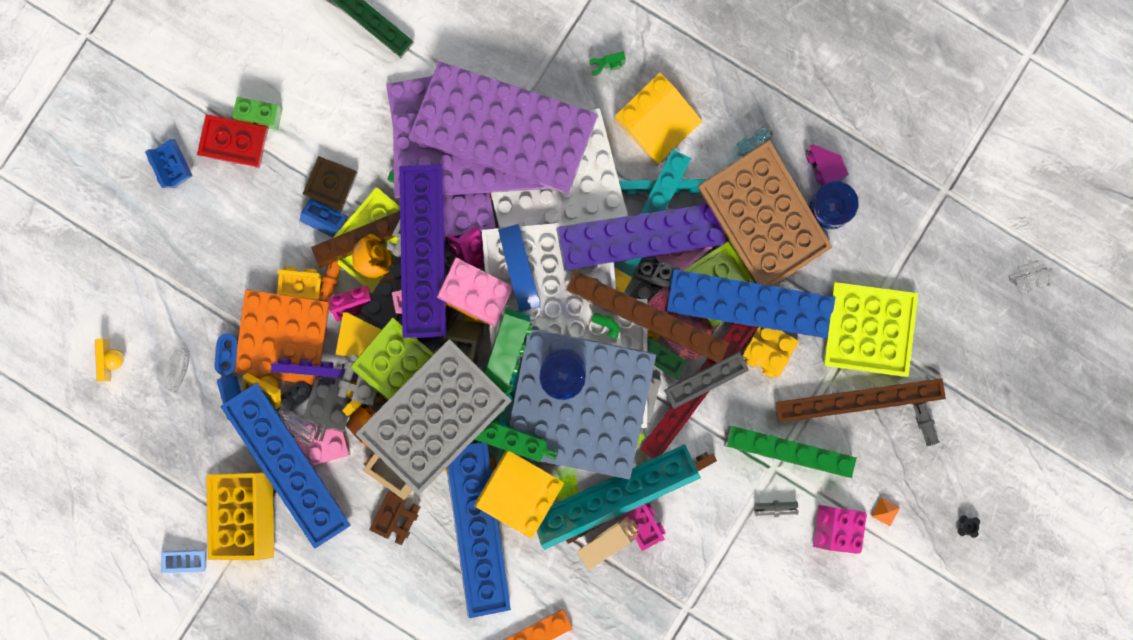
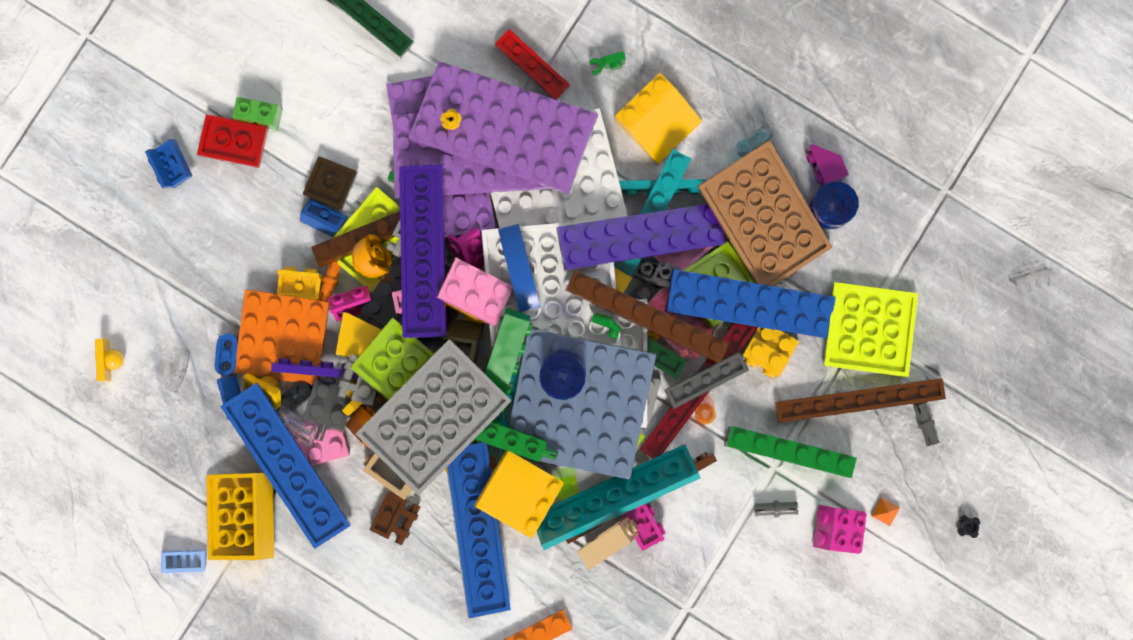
(451, 125): none -> yellow plate
(532, 64): none -> red plate
(698, 414): none -> clear orange plate

